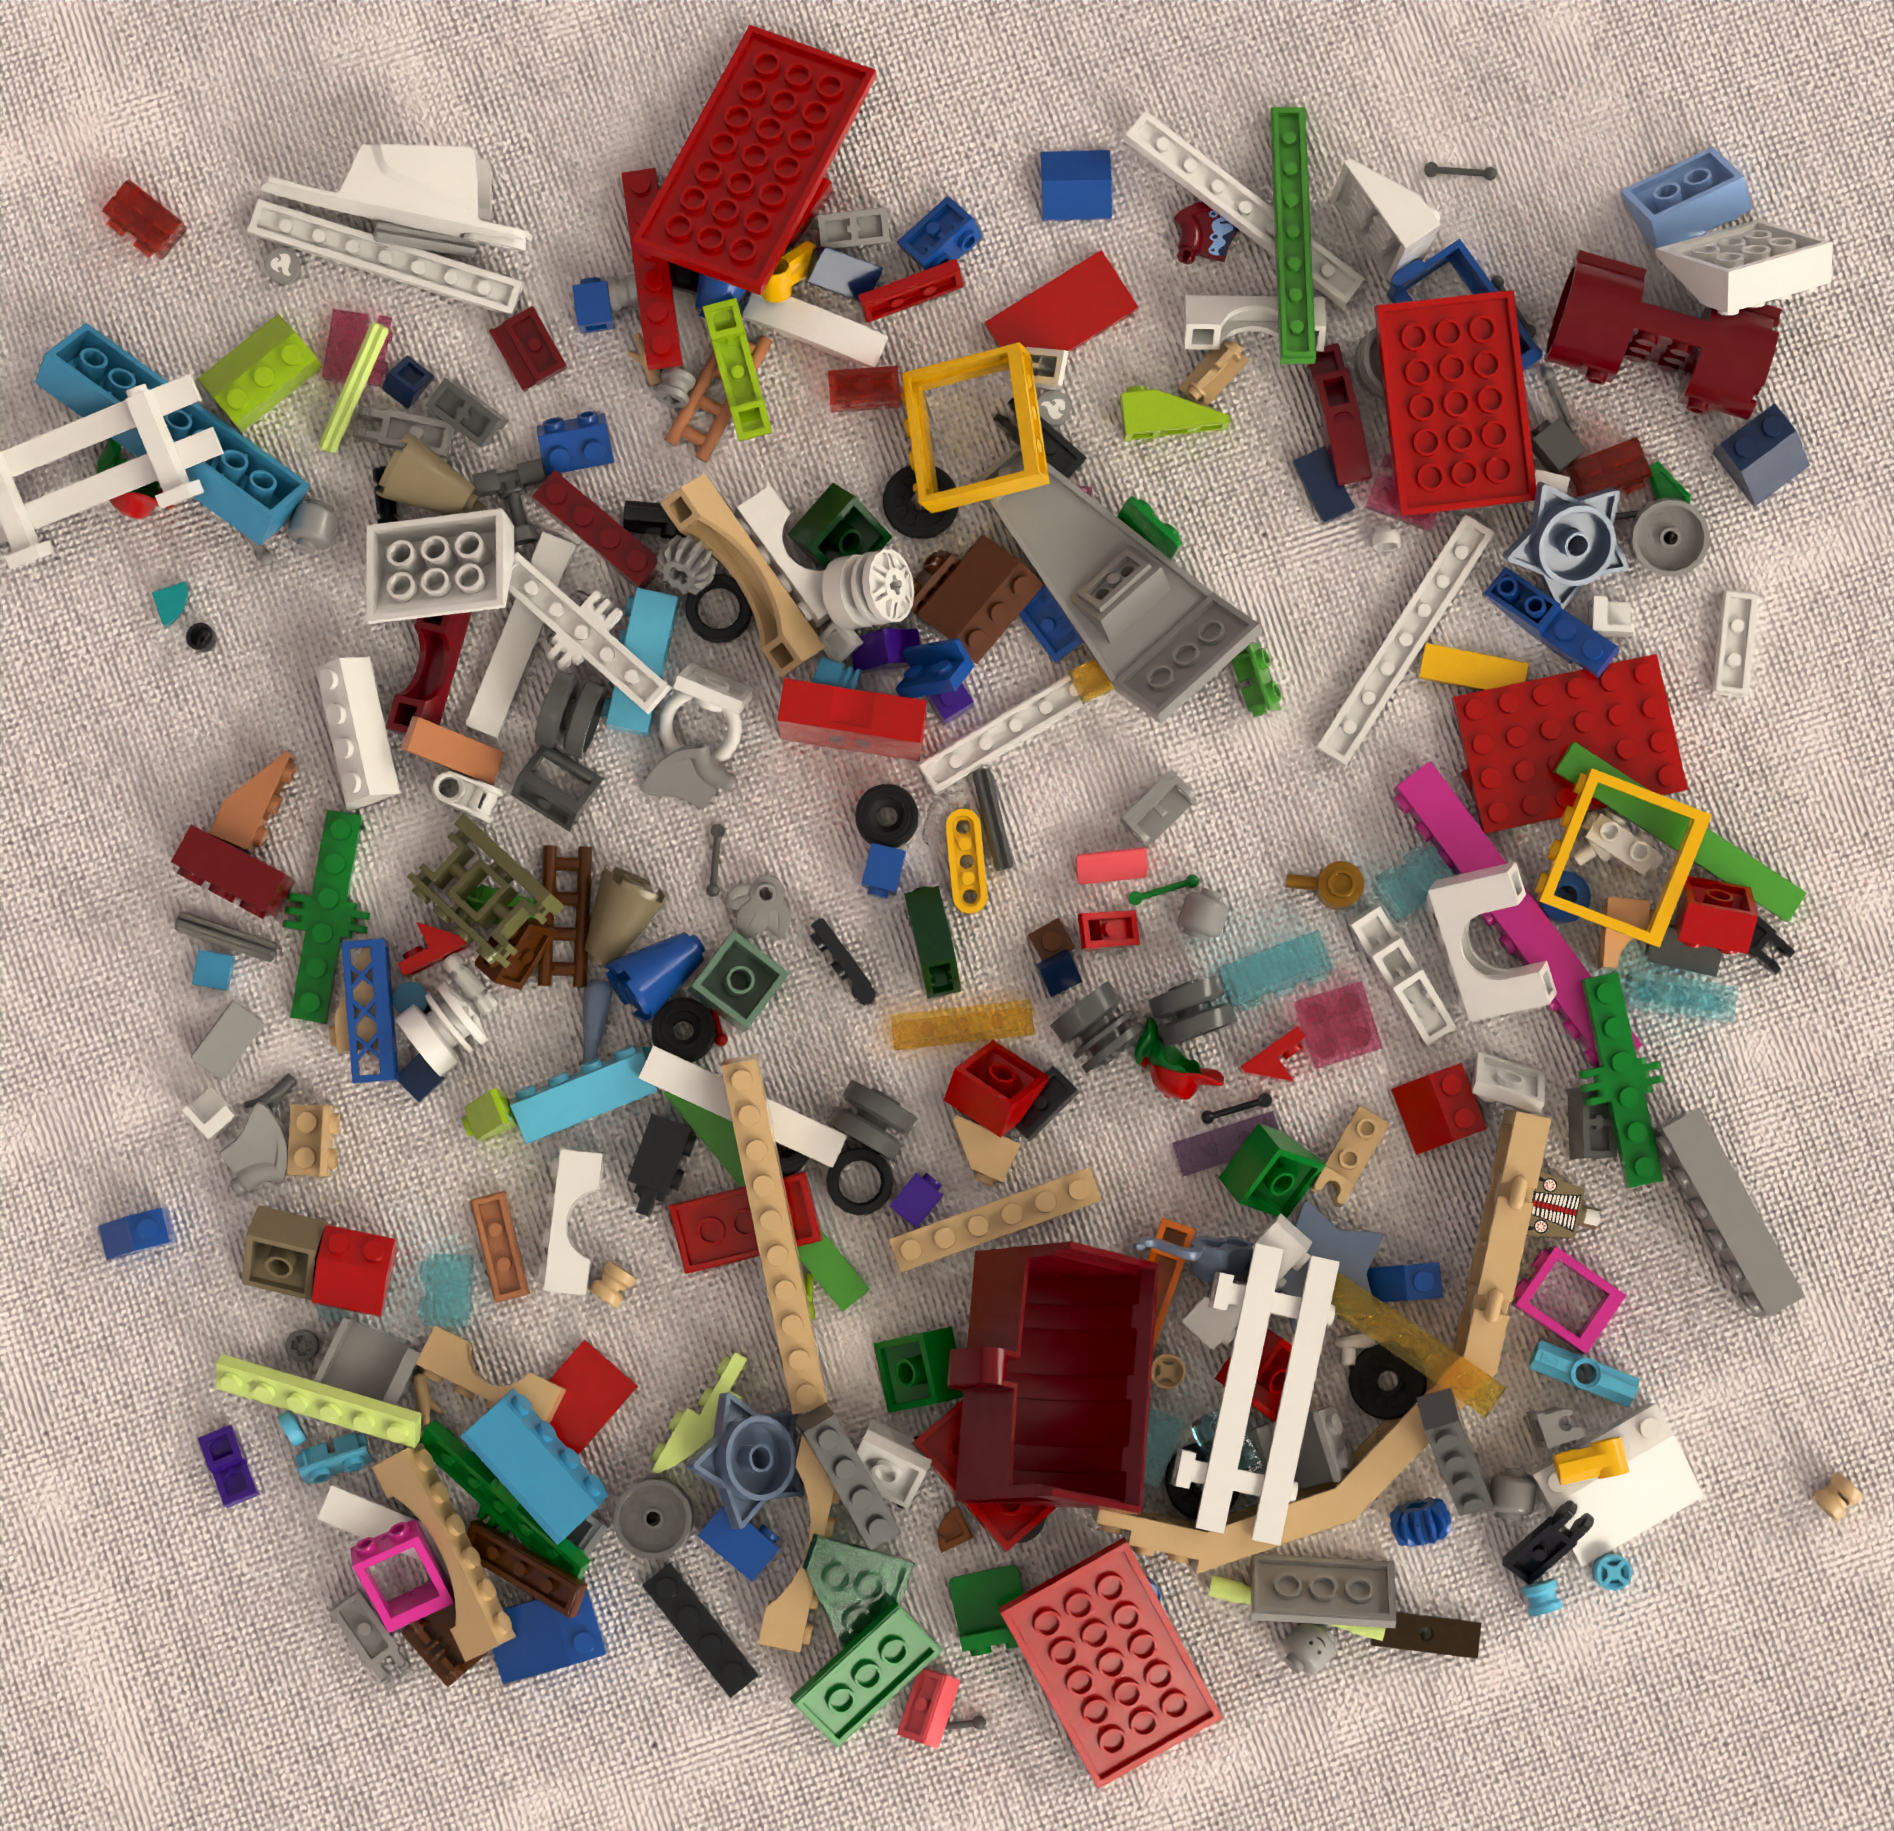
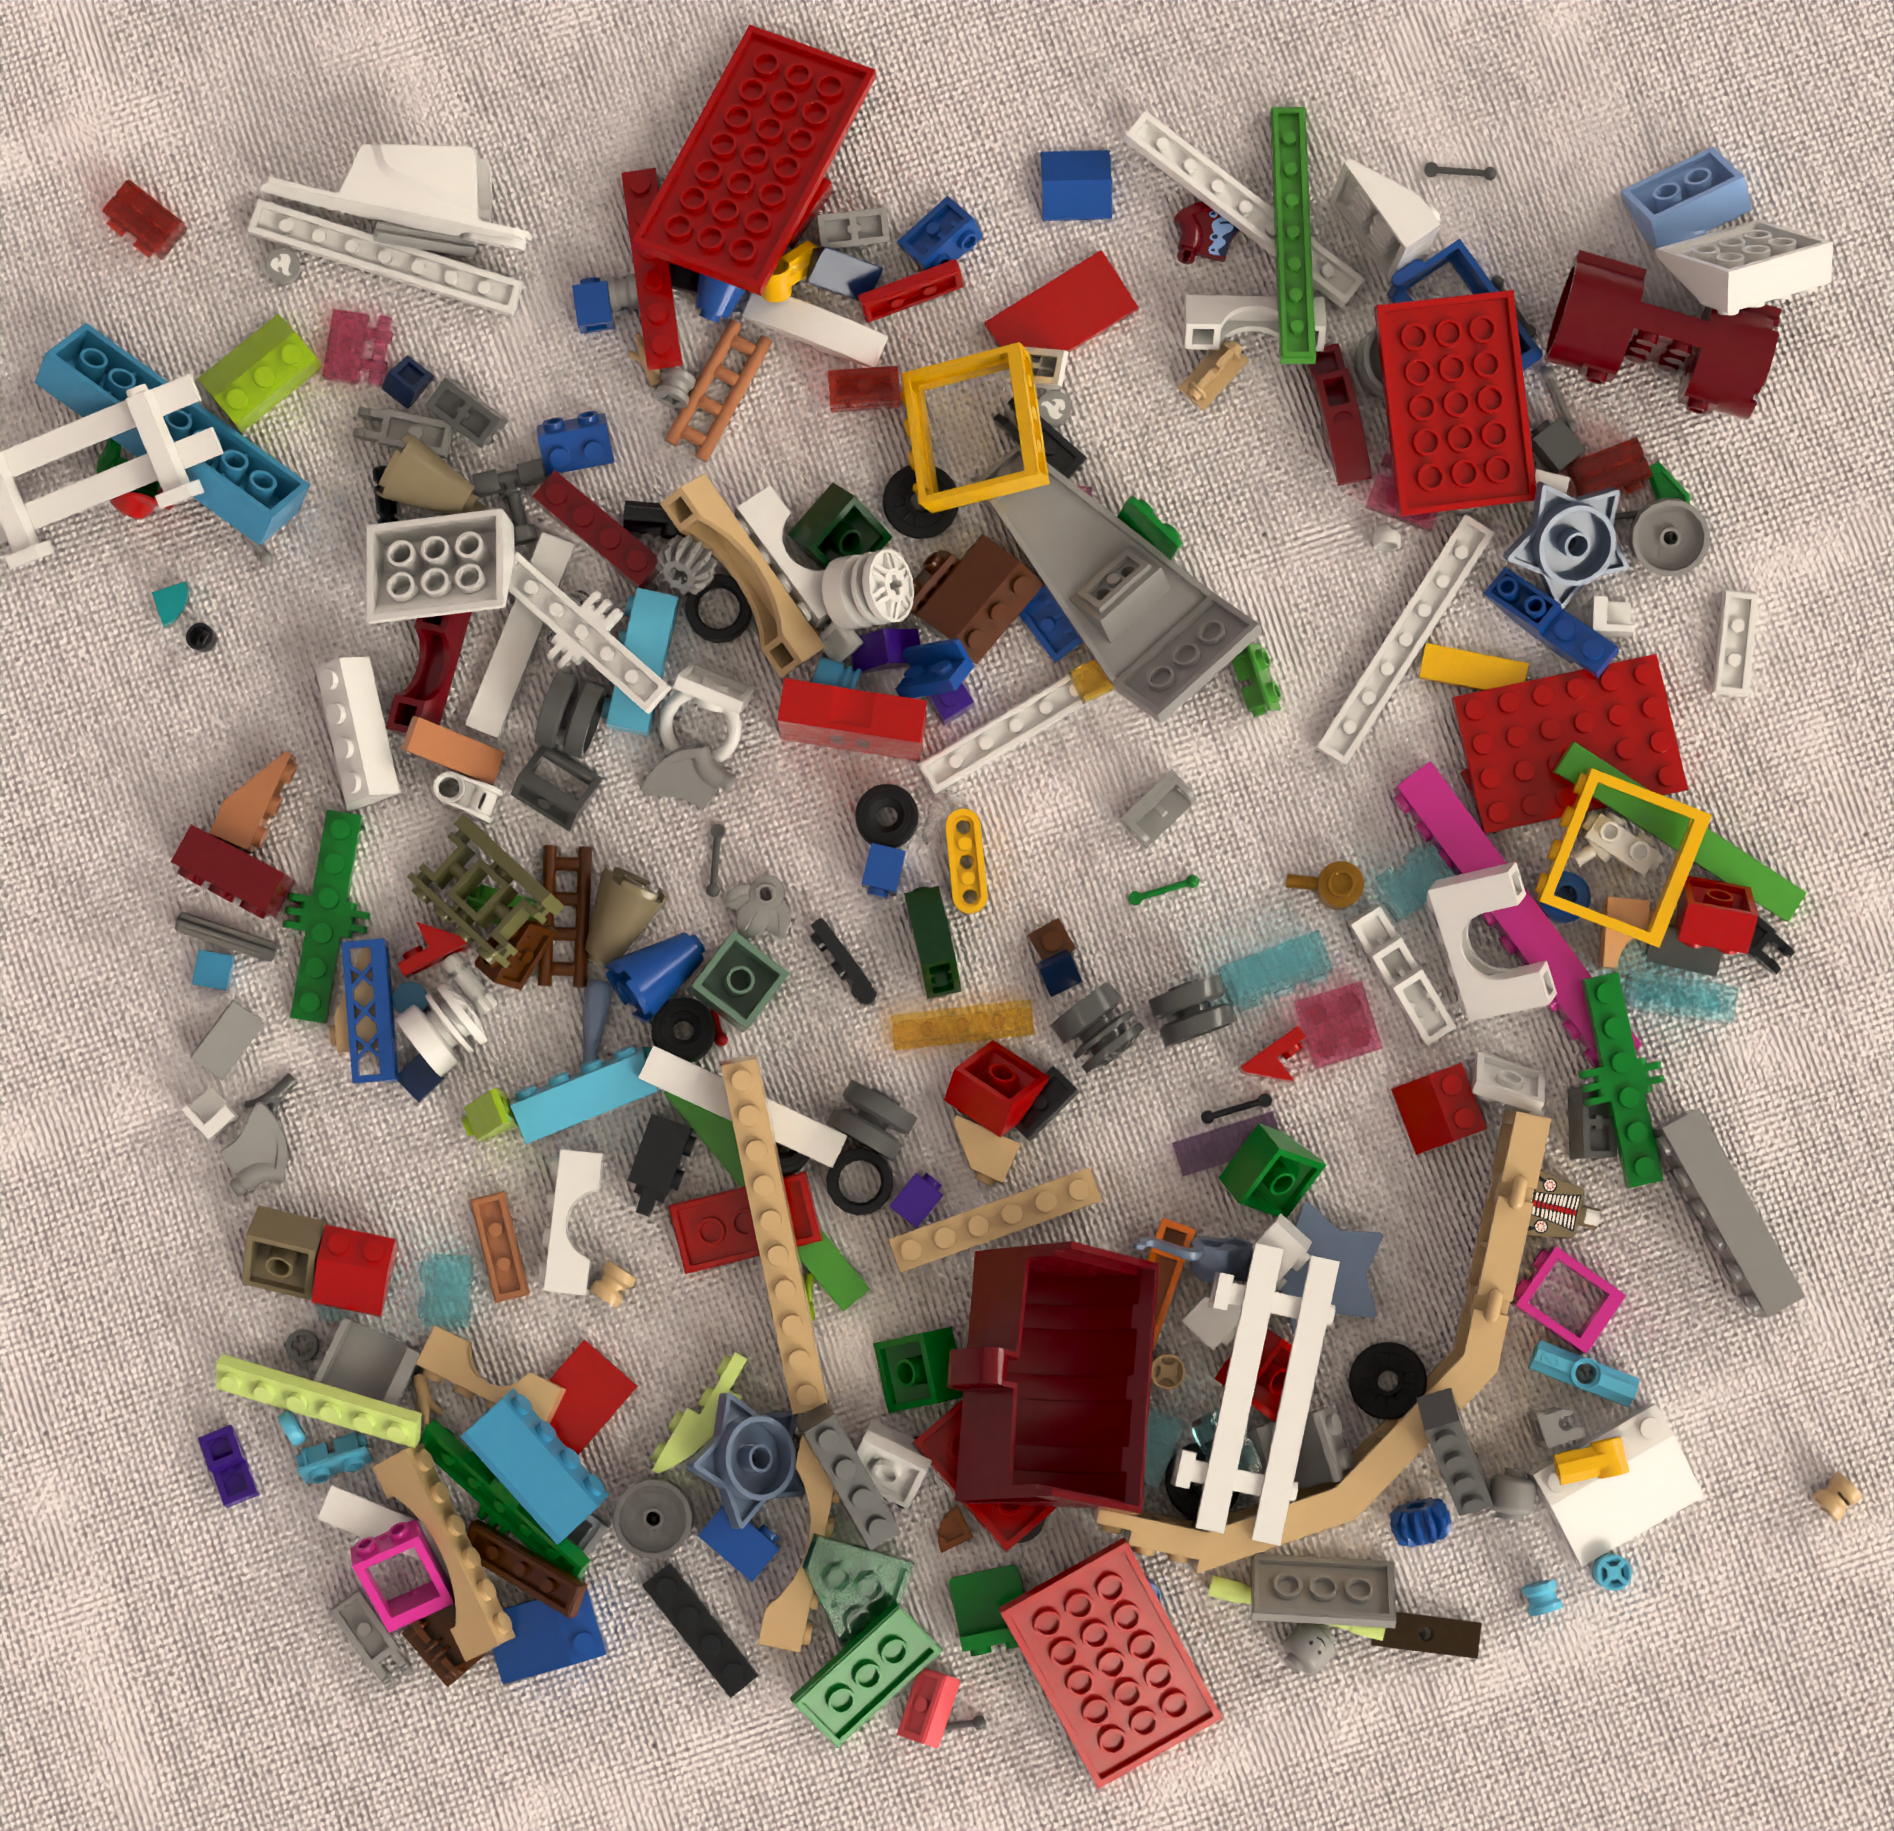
(137, 1233): blue slope -> none
(312, 1140): tan bracket -> none
(313, 526): light grey head -> none
(353, 387): yellowish green axle -> none
(528, 349): dark red plate -> none
(737, 369): lime slope -> none
(992, 819): dark grey axle -> none
(1108, 930): red slope -> none
(1111, 865): coral slope -> none
(1160, 414): lime slope -> none
(1169, 1069): hair -> none
(1203, 914): light grey head -> none
(1321, 486): dark blue tile -> none
(1349, 1345): white bar -> none
(1351, 1154): tan plate -> none
(1405, 1282): blue slope -> none
(1415, 1346): clear yellow plate -> none
(1547, 1543): black hinge -> none
(1763, 455): dark blue slope -> none

